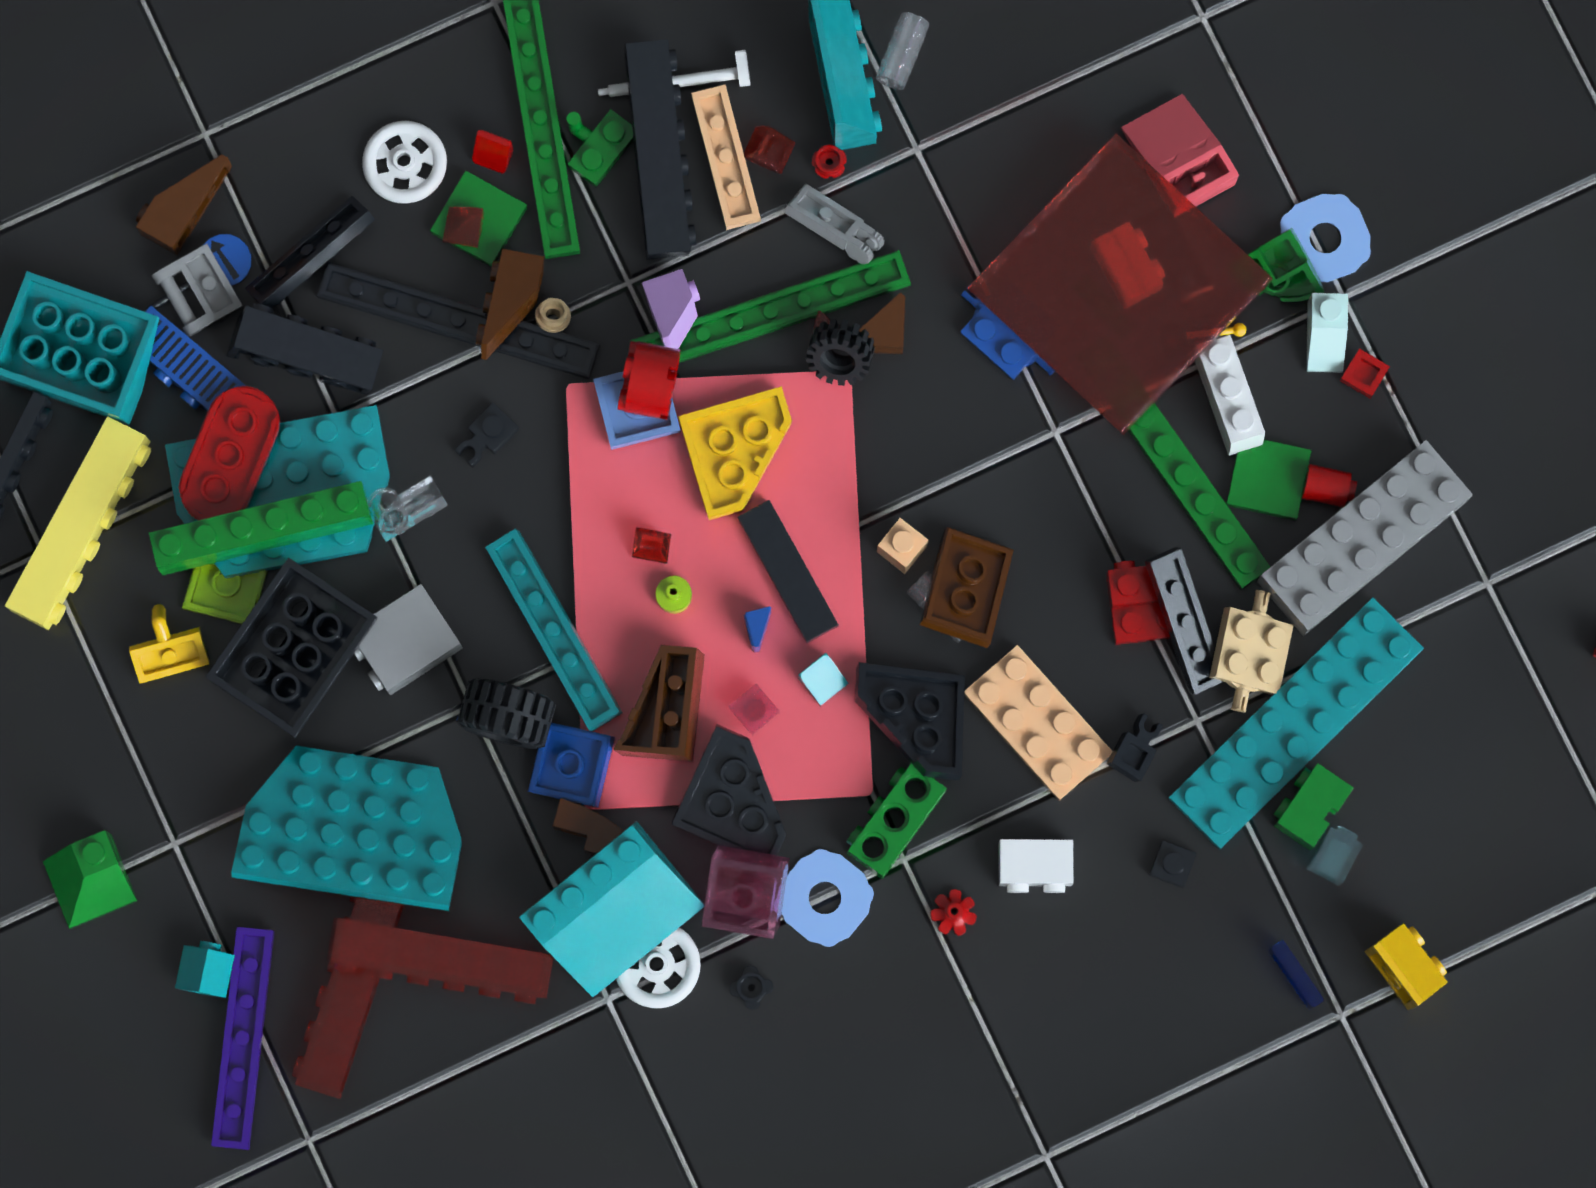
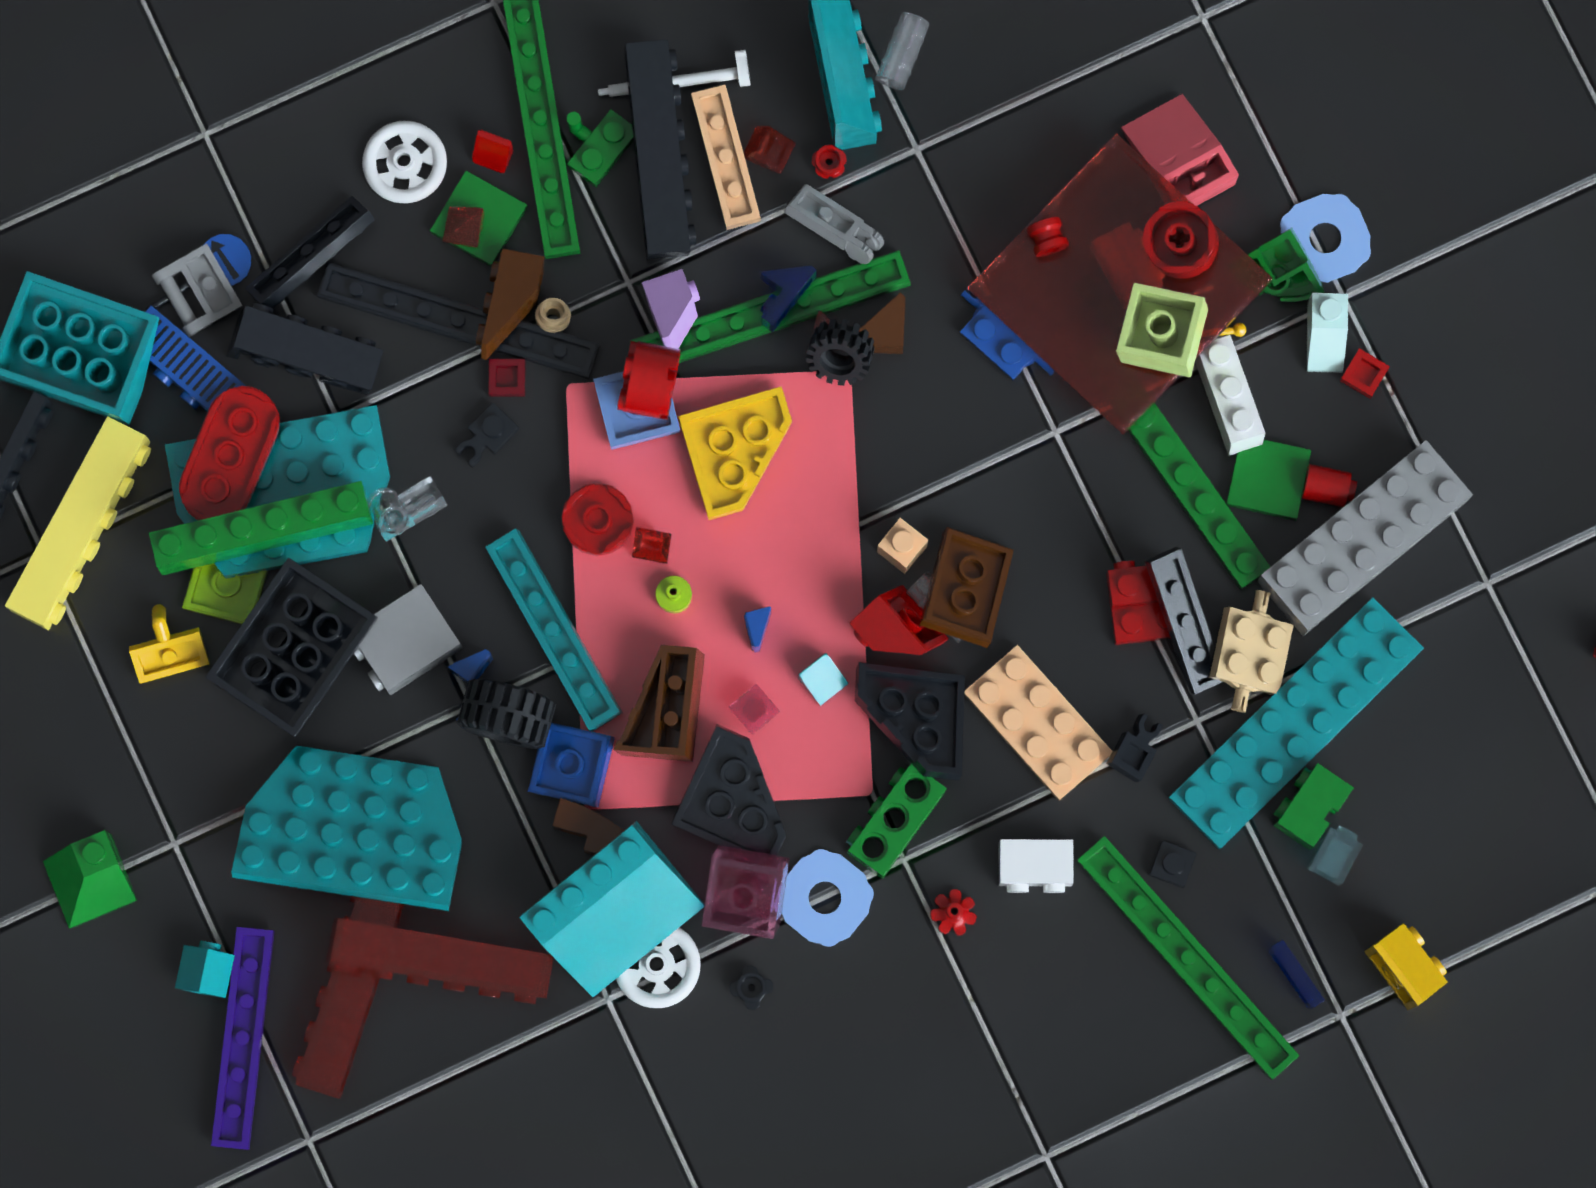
(179, 208): reddish brown slope -> none
(472, 666): none -> blue slope
(507, 377): none -> dark red tile
(597, 519): none -> red tile
(788, 571): black tile -> none
(791, 285): none -> clear blue slope
(893, 625): none -> red slope
(1047, 236): none -> red wheel
(1162, 329): none -> yellowish green brick
(1166, 225): none -> red brick
(1188, 958): none -> green plate

